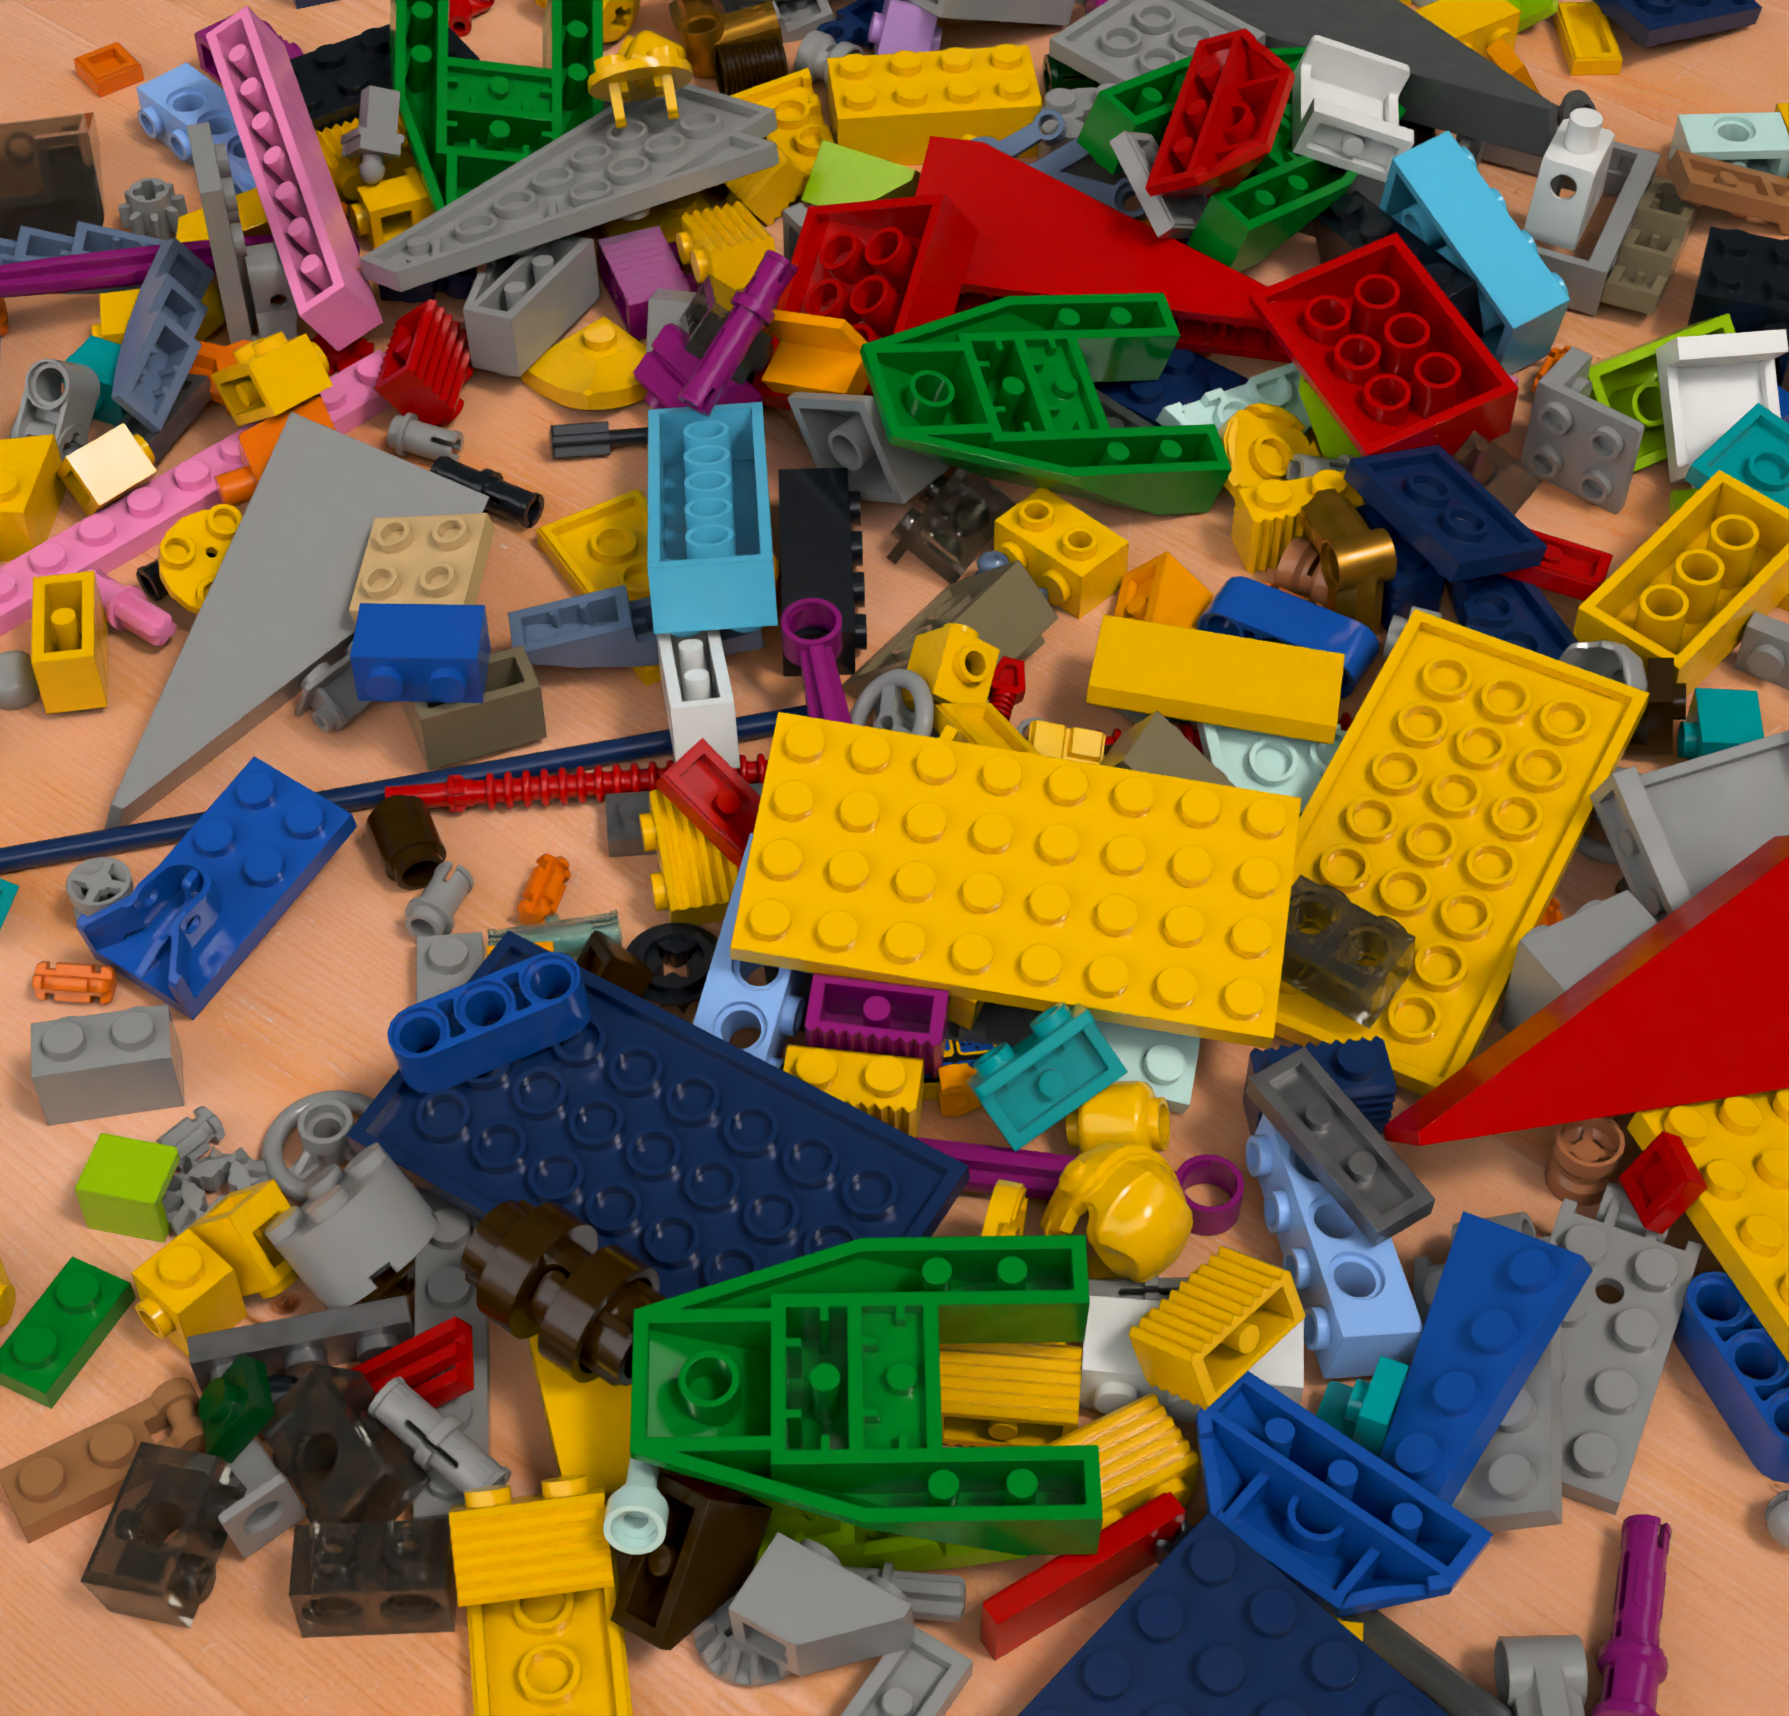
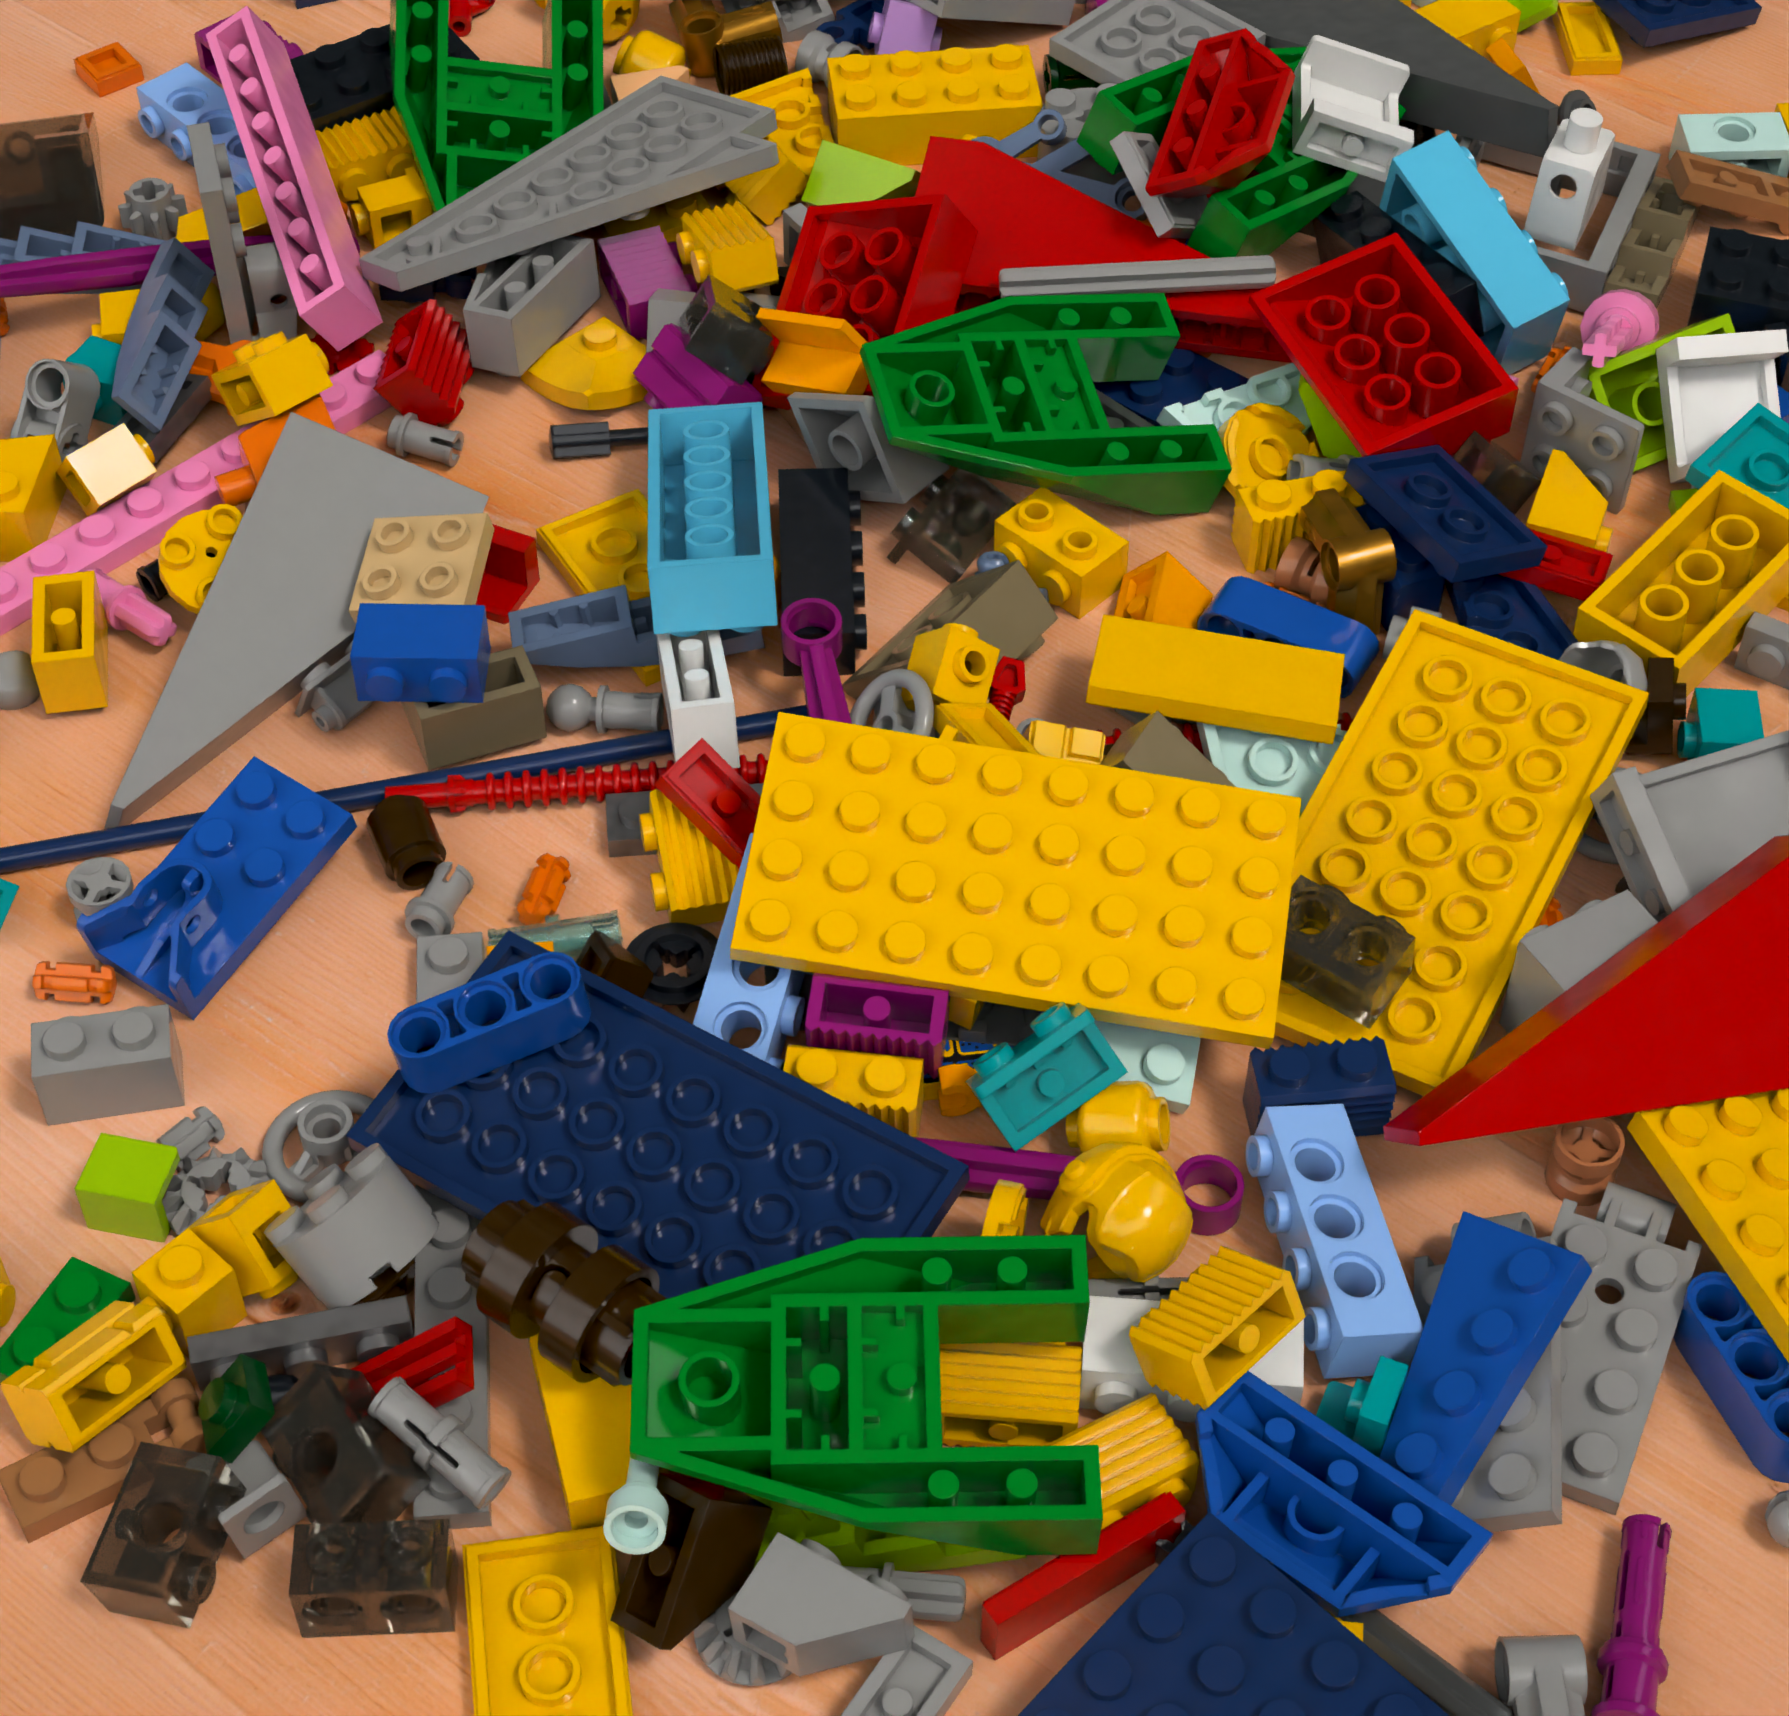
(94, 1375): none -> yellow brick
(376, 135): light grey piece -> none
(504, 498): black pin -> none
(508, 573): none -> red panel
(530, 1542): yellow brick -> none
(573, 707): none -> light grey pin
(640, 79): yellow plate -> none
(749, 314): magenta pin -> none
(1141, 277): none -> light grey axle
(1340, 1146): flat silver plate -> none
(1569, 505): none -> yellow slope
(1617, 323): none -> bright pink piece
(1662, 1182): red tile -> none

